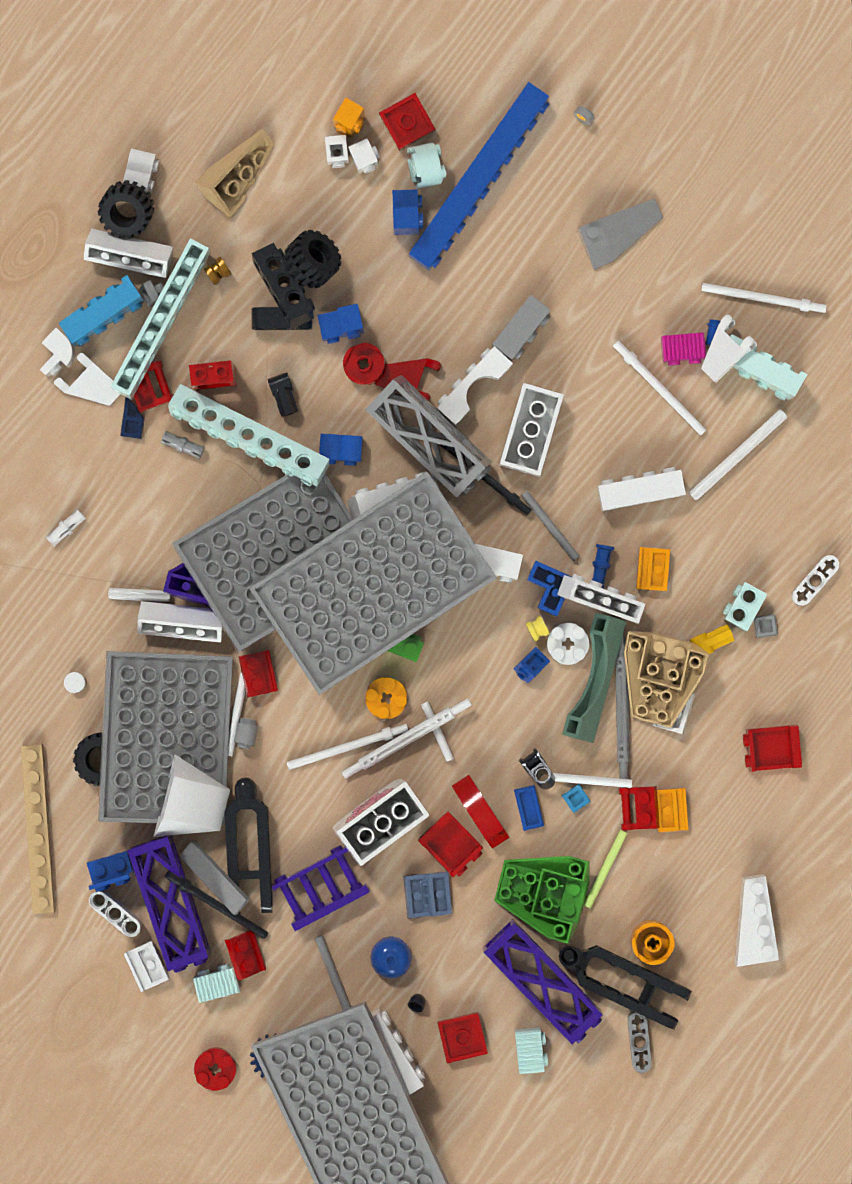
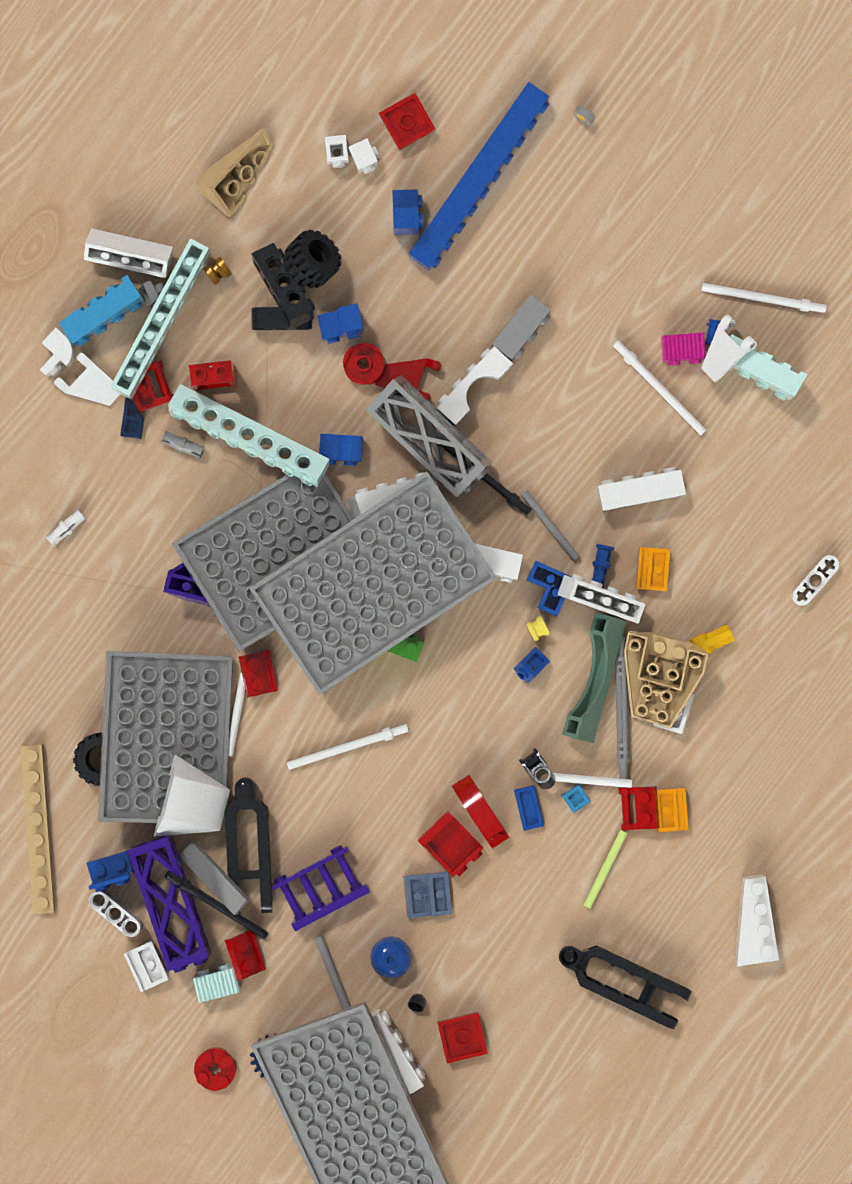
(74, 682): white tile -> none
(115, 220): black tyre -> none
(138, 595): white axle -> none
(141, 169): white brick -> none
(179, 622): white brick -> none
(246, 733): light grey brick -> none
(282, 390): black piece -> none
(349, 118): light orange brick -> none
(380, 821): white brick -> none
(398, 698): light orange plate -> none
(406, 738): white axle -> none
(425, 165): light aqua brick -> none
(438, 733): white bar -> none
(529, 1050): light aqua brick -> none
(531, 429): white brick -> none
(545, 893): bright green wedge -> none
(576, 635): white plate -> none
(580, 1021): dark purple piece -> none
(615, 233): light grey wedge -> none
(646, 1056): light grey beam -> none
(662, 948): light orange brick -> none
(738, 455): white axle -> none
(749, 609): light aqua brick -> none
(765, 626): light grey tile -> none
(772, 748): red panel -> none

